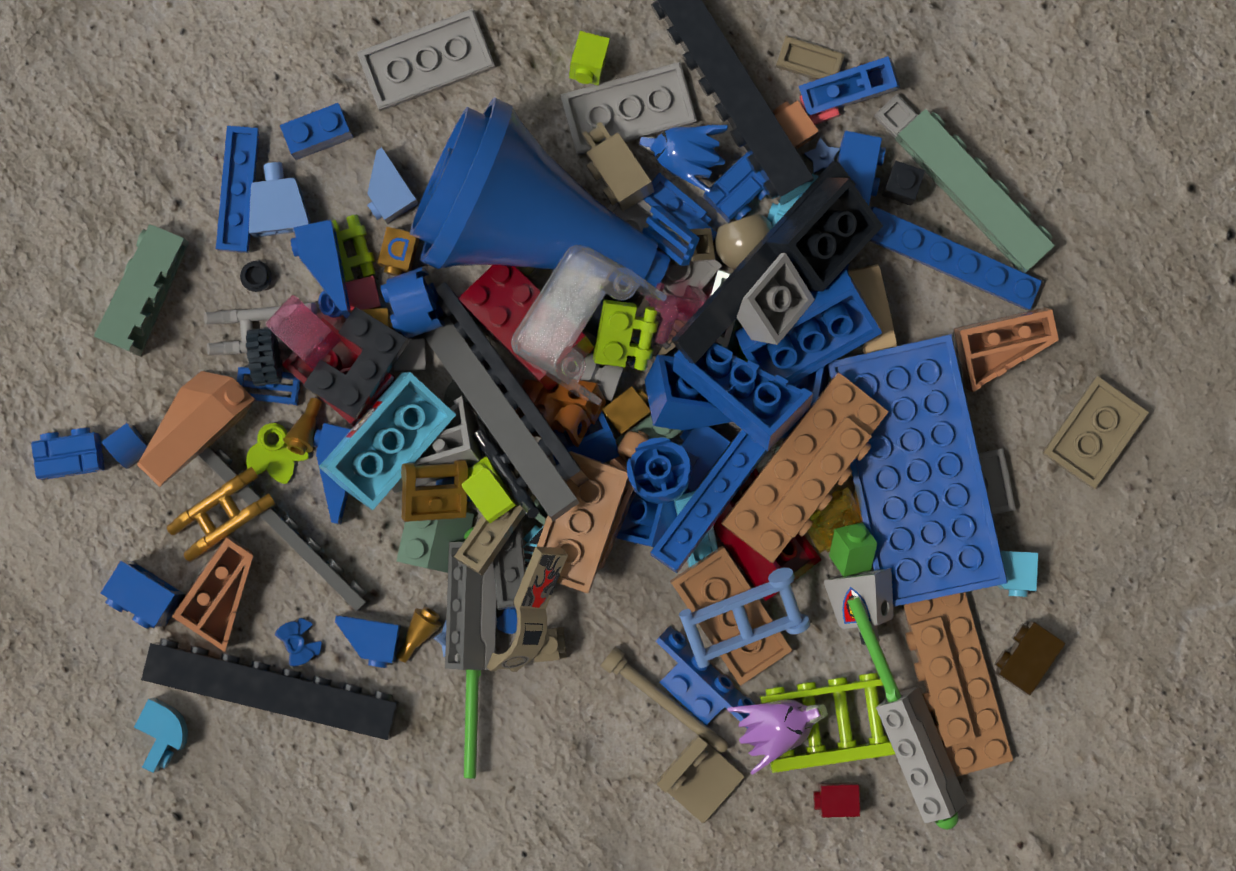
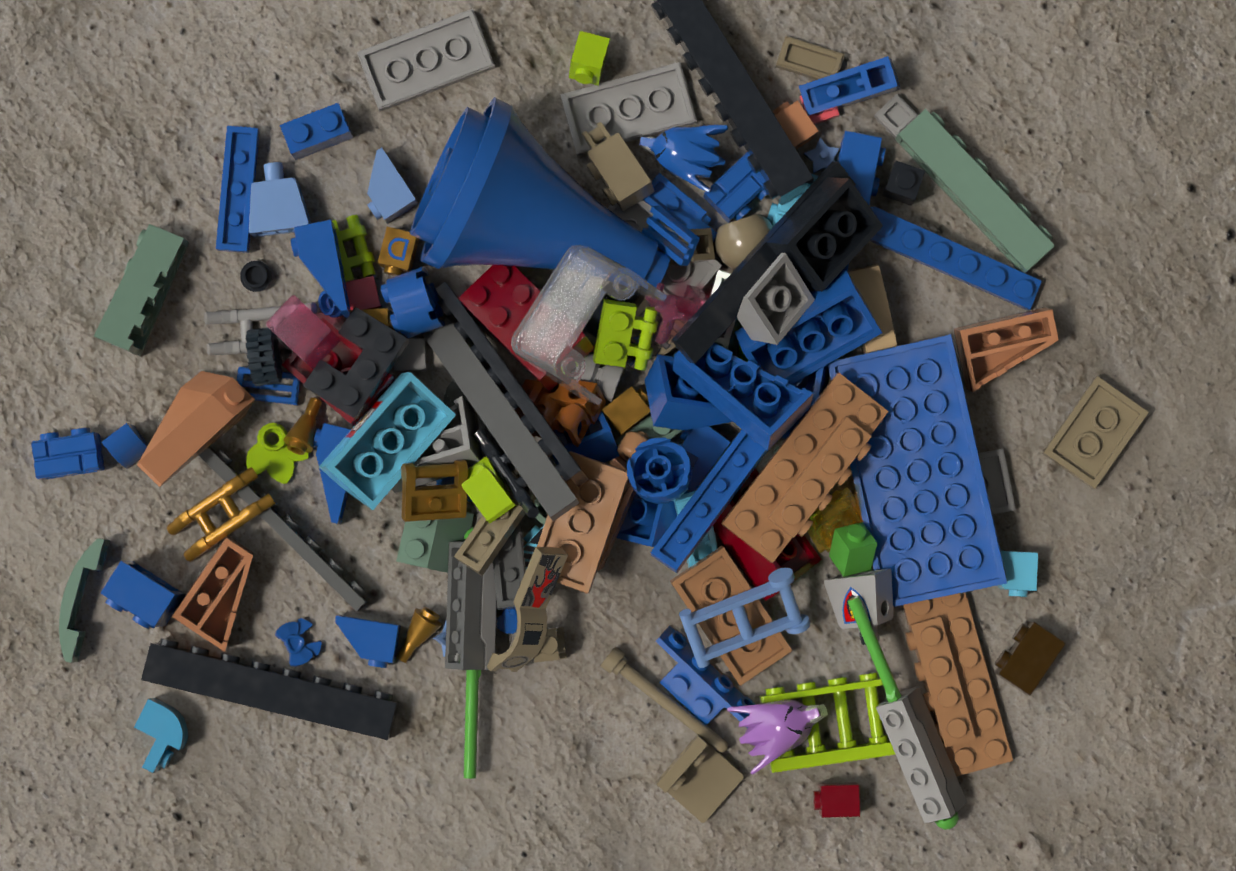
(70, 638): none -> sand green slope

